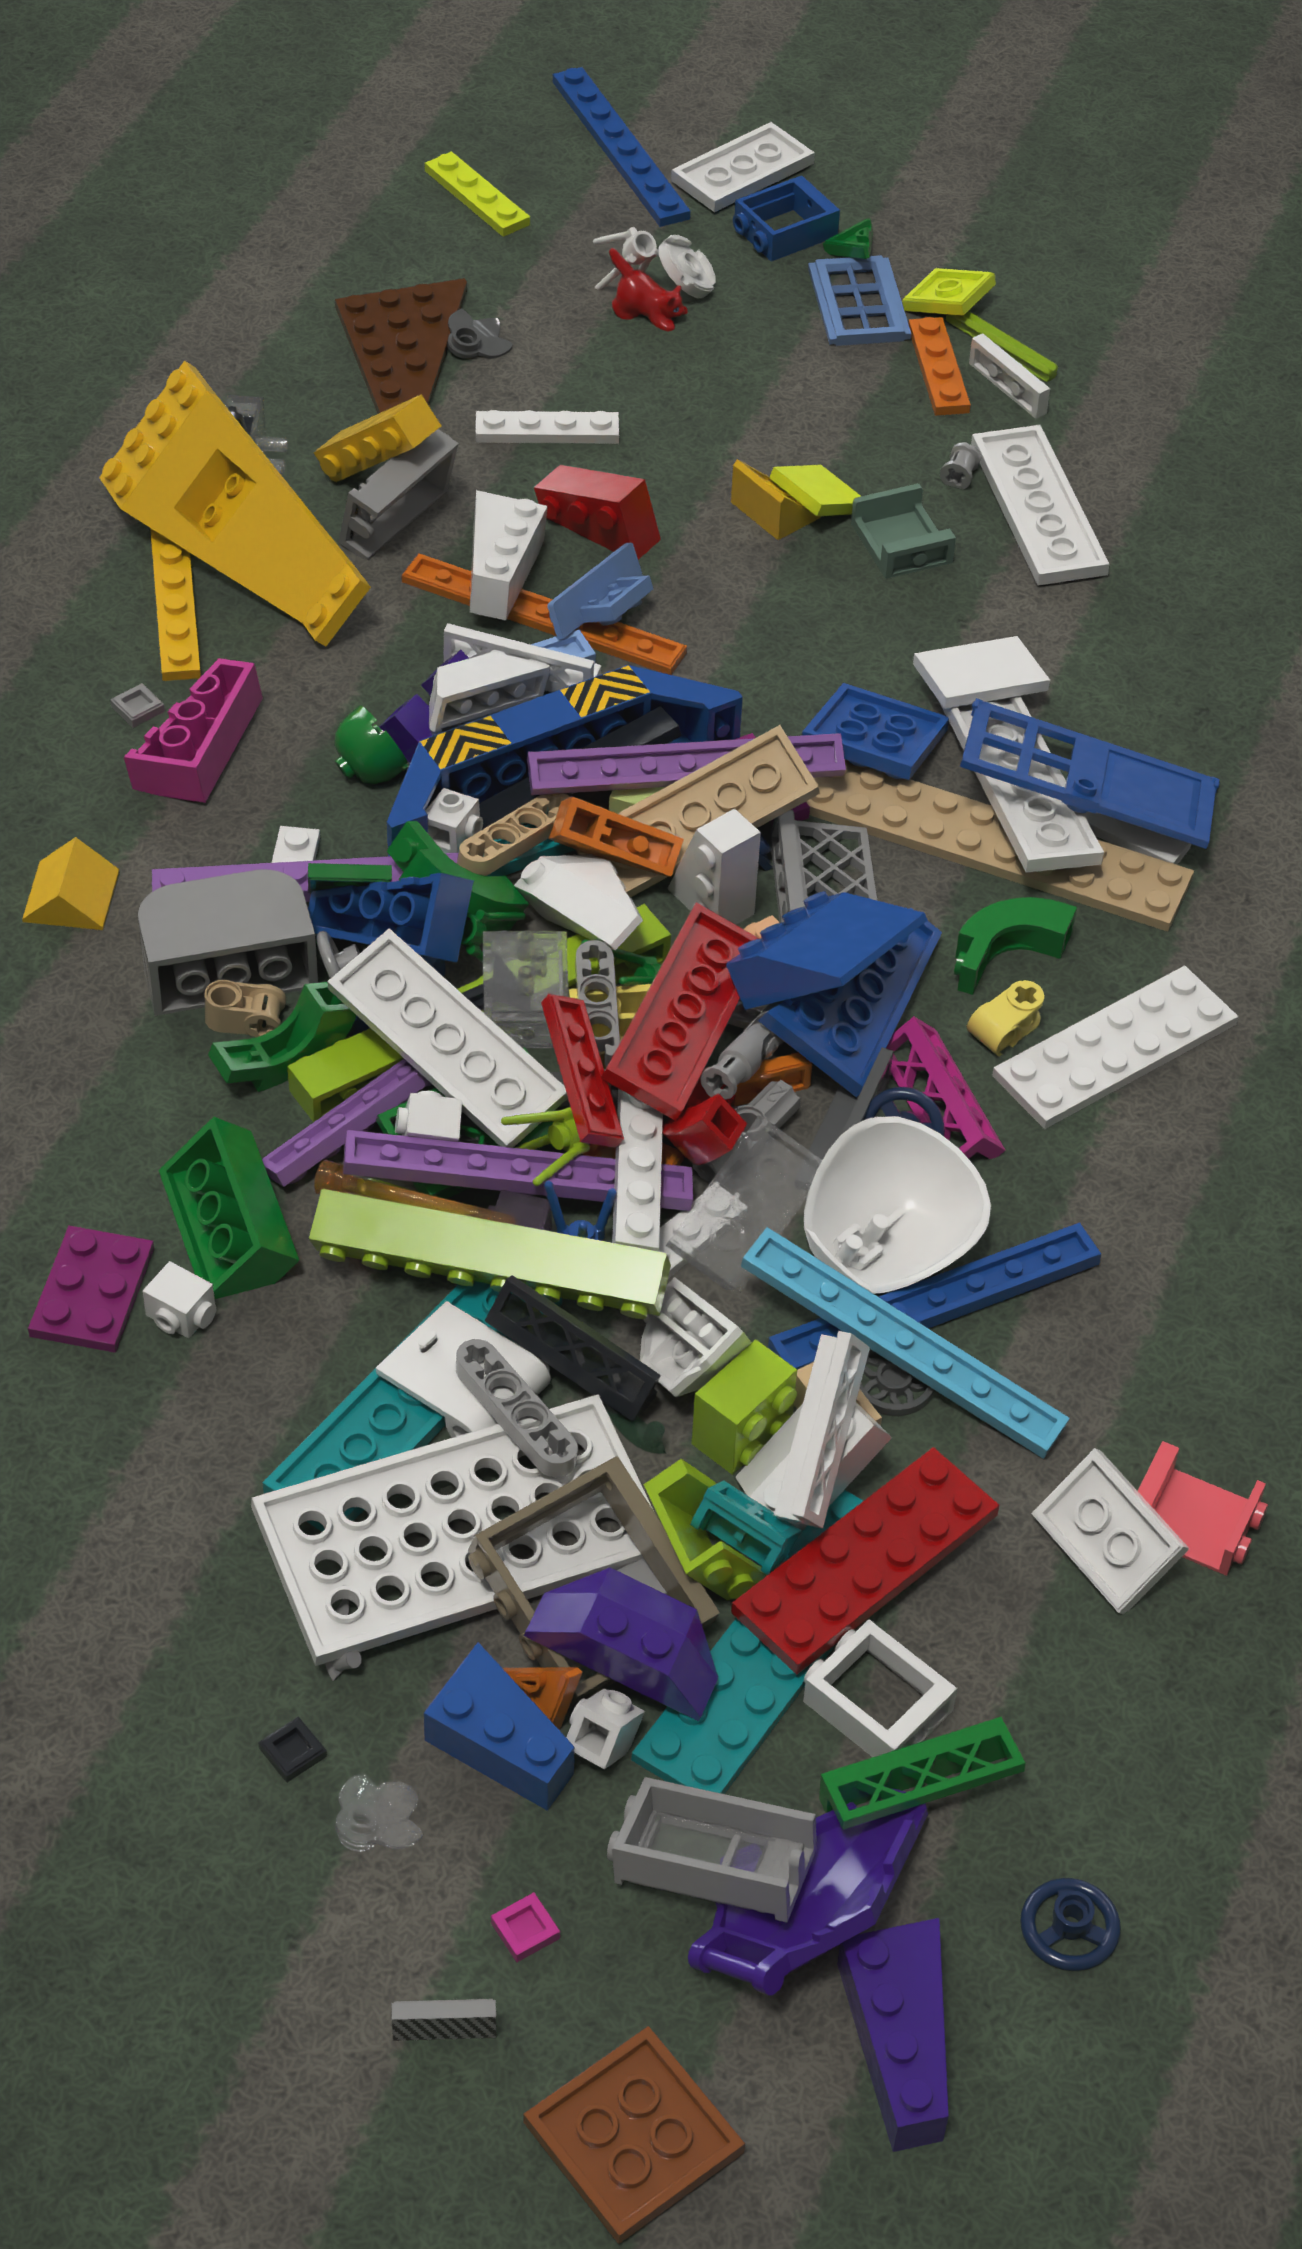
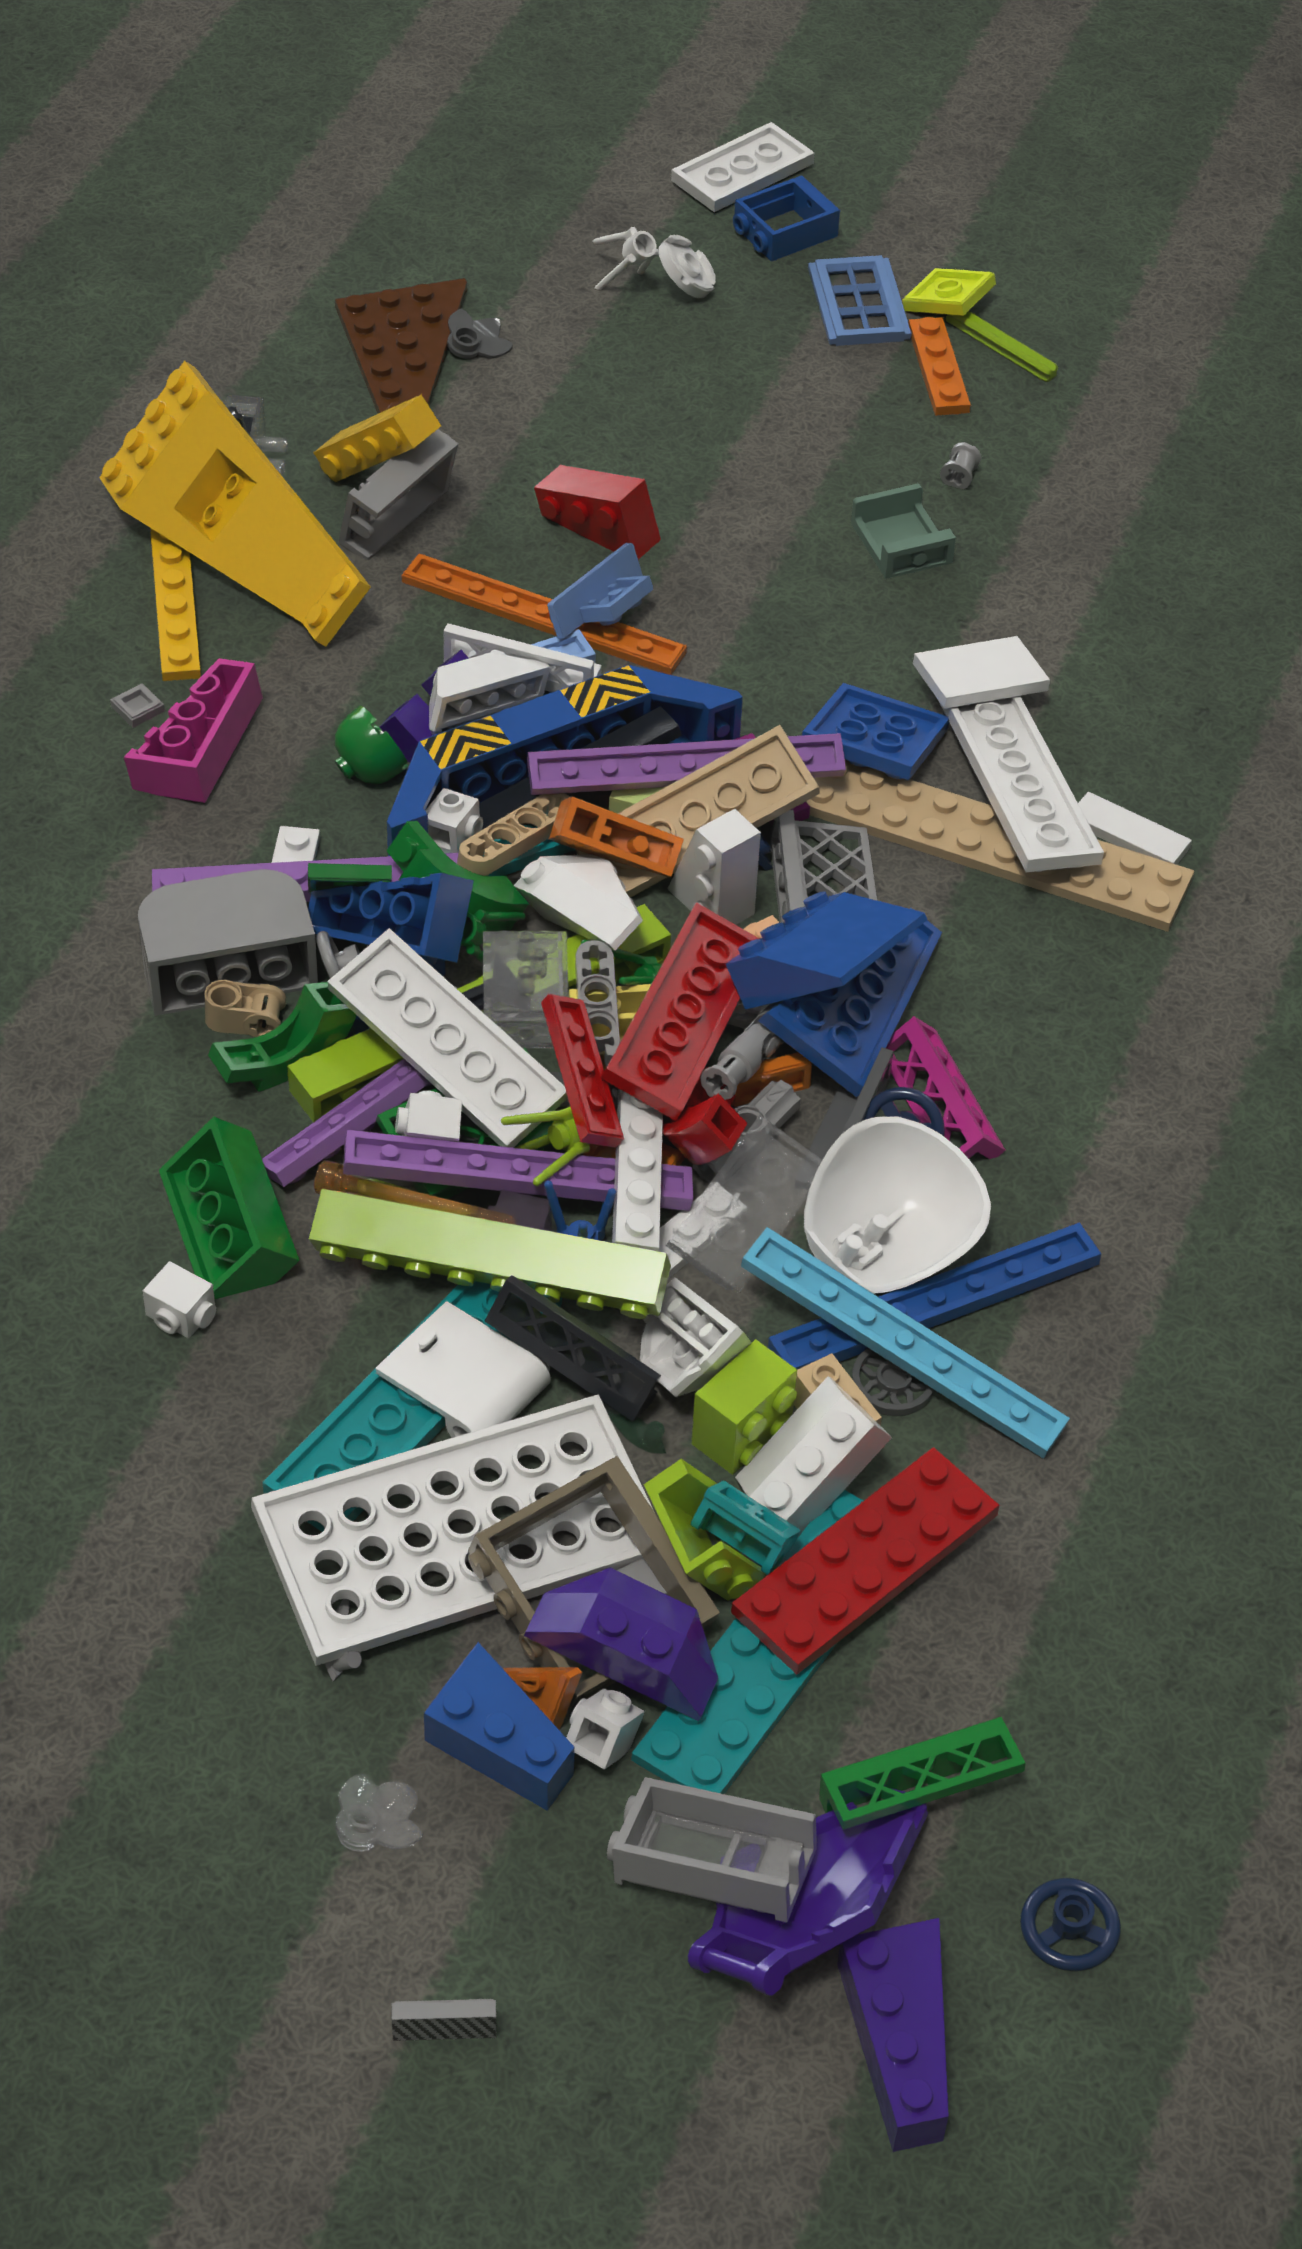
(72, 888): yellow slope -> none
(91, 1289): magenta plate -> none
(292, 1749): black tile -> none
(477, 194): neon yellow plate -> none
(503, 551): white wedge -> none
(521, 1404): light grey beam -> none
(525, 1927): dark pink tile -> none
(547, 427): white plate -> none
(621, 147): blue plate -> none
(633, 2134): dark orange plate -> none
(641, 295): red animal -> none
(766, 502): yellow slope -> none
(815, 489): neon yellow tile -> none
(822, 1429): white fence -> none
(852, 242): green tile -> none
(852, 1721): white window -> none
(1007, 926): green arch -> none
(1008, 1016): light yellow piece -> none
(1009, 376): white plate -> none
(1040, 505): white plate -> none
(1099, 776): blue door -> none
(1110, 1531): white tile -> none
(1114, 1046): white plate -> none
(1202, 1514): coral panel -> none

